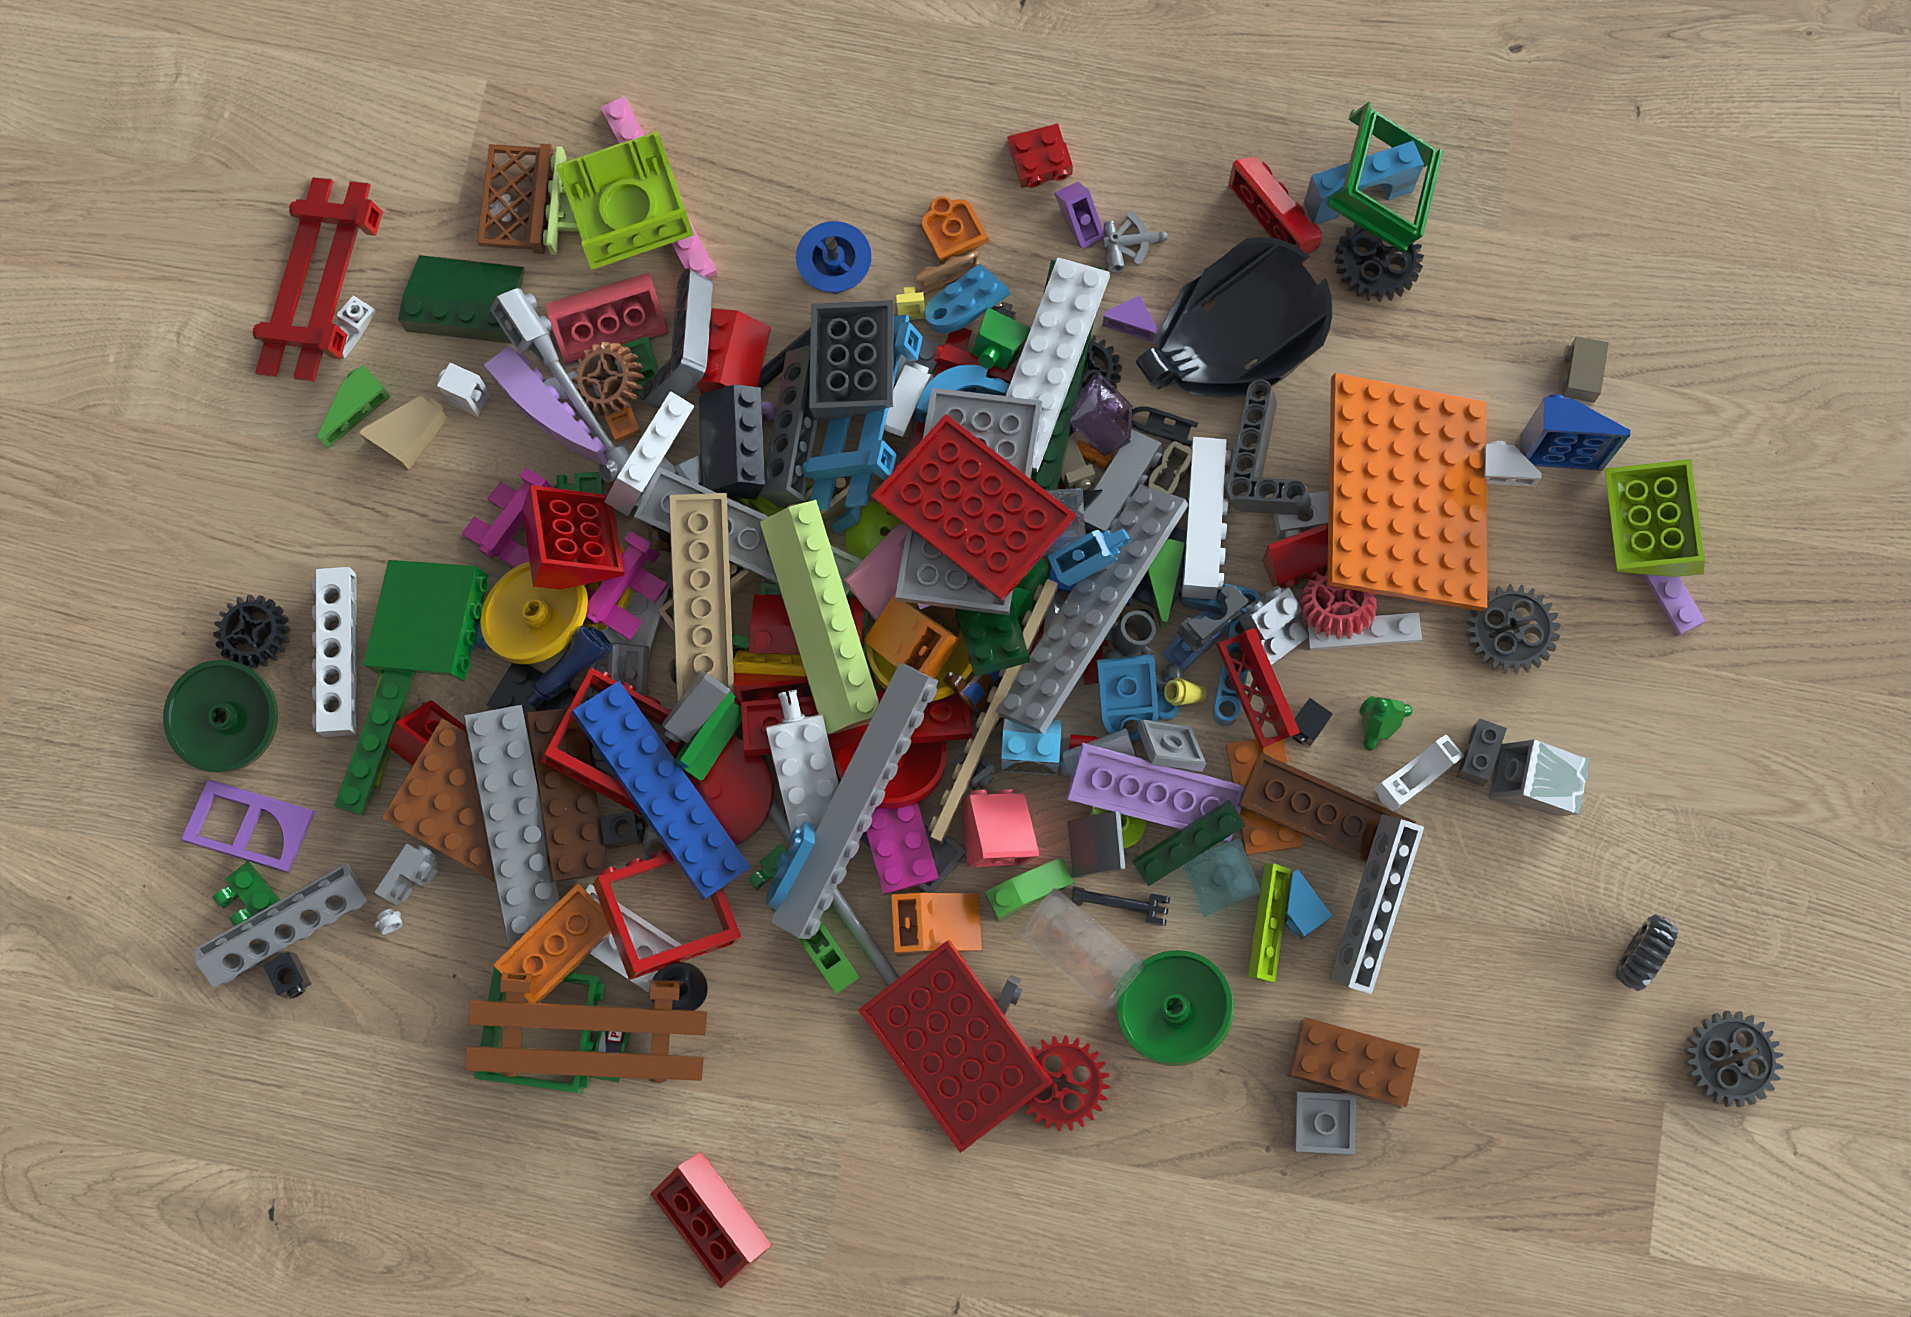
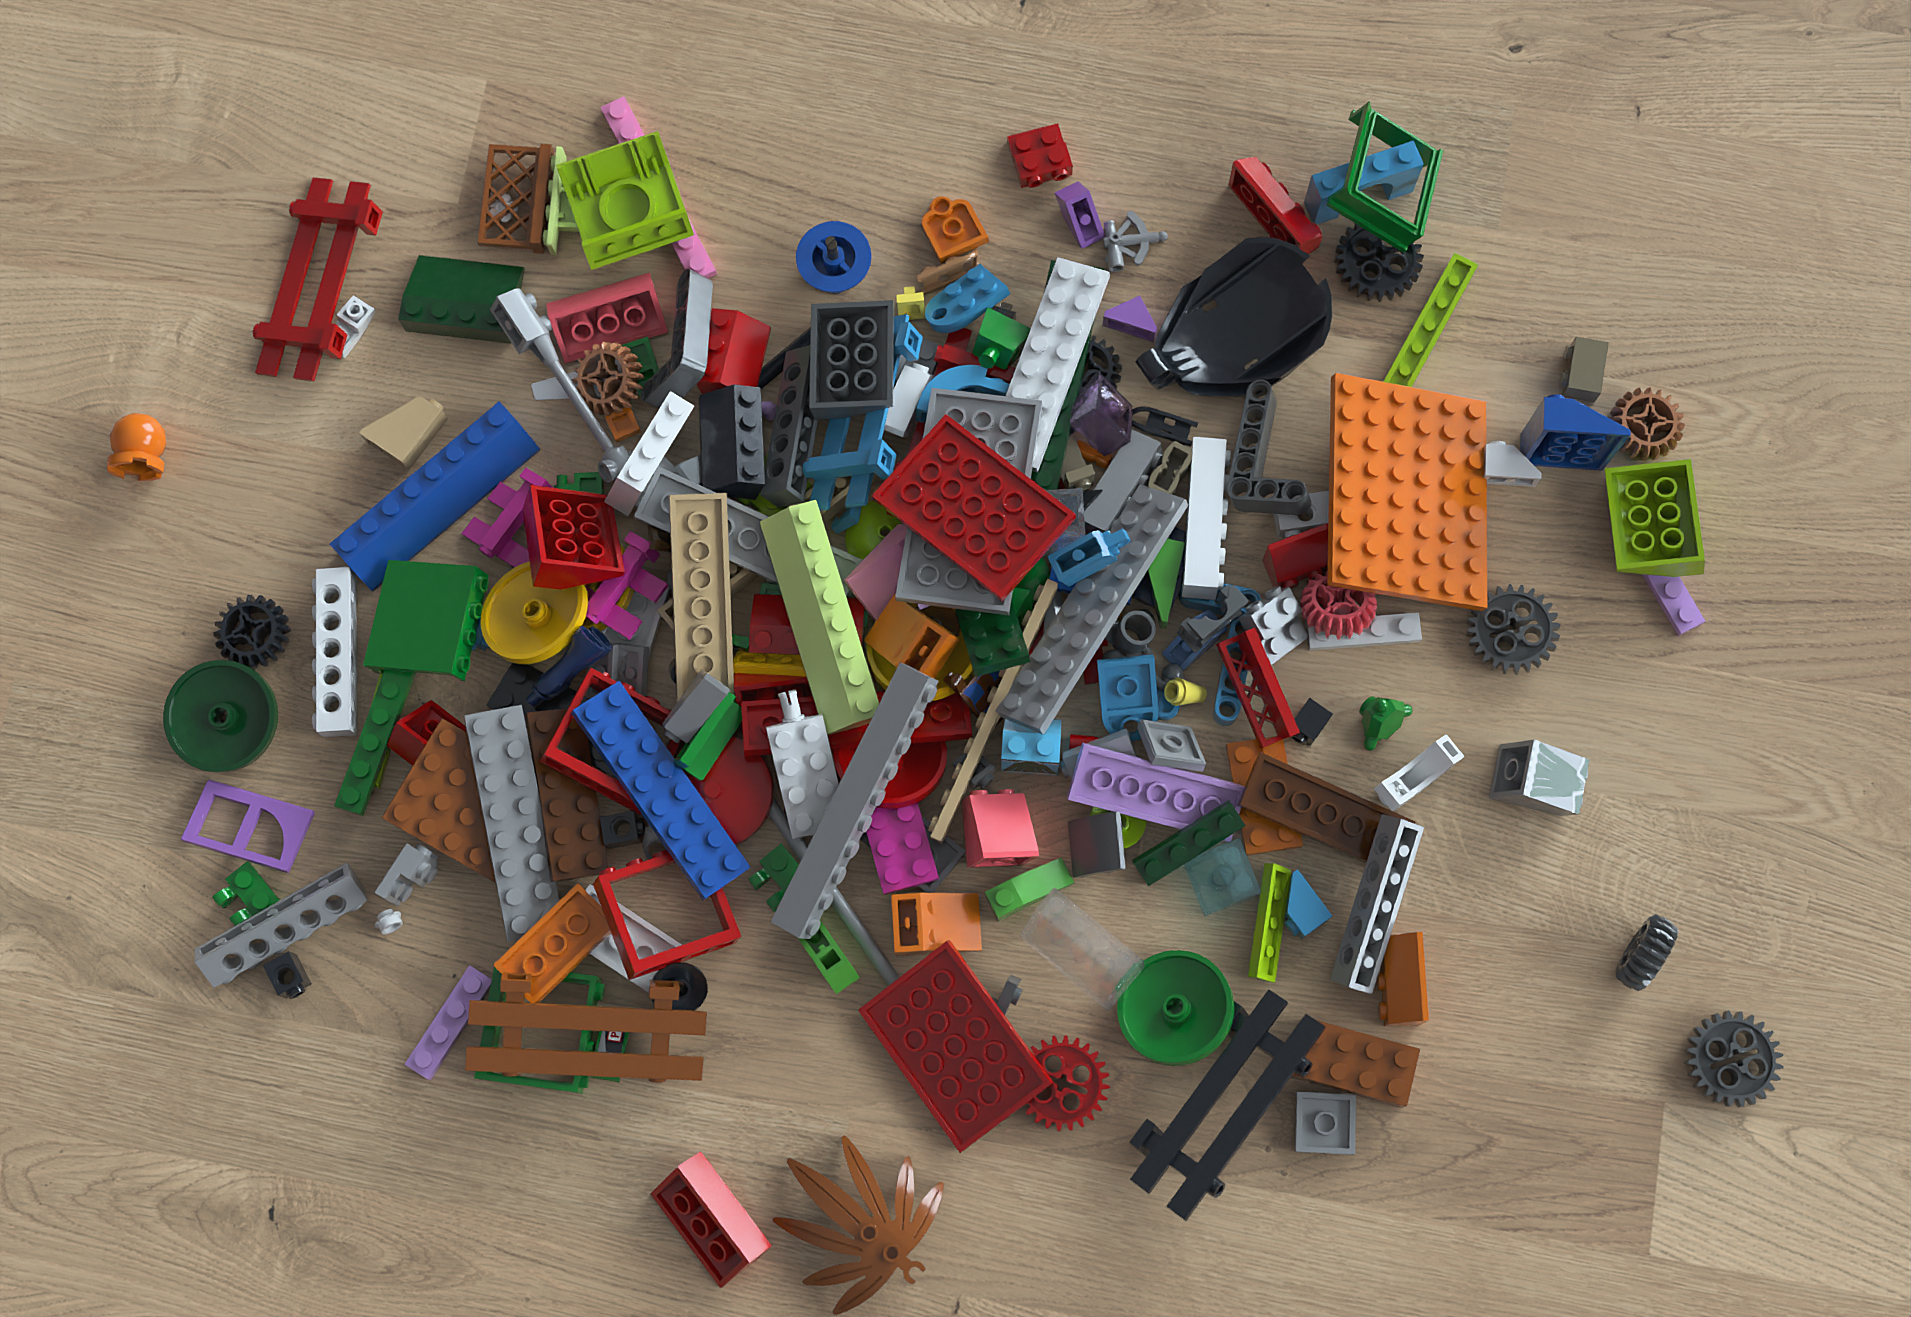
(137, 445): none -> orange tile
(353, 402): bright green slope -> none
(436, 495): none -> blue slope
(448, 1023): none -> lavender plate
(463, 389): white brick -> none
(541, 403): lavender slope -> none
(790, 864): dark azure plate -> none
(877, 1239): none -> dark orange plant
(1080, 895): black hinge -> none
(1165, 1148): none -> black fence
(1403, 982): none -> orange slope
(1431, 321): none -> lime plate
(1481, 752): dark grey brick -> none
(1667, 422): none -> nougat gear

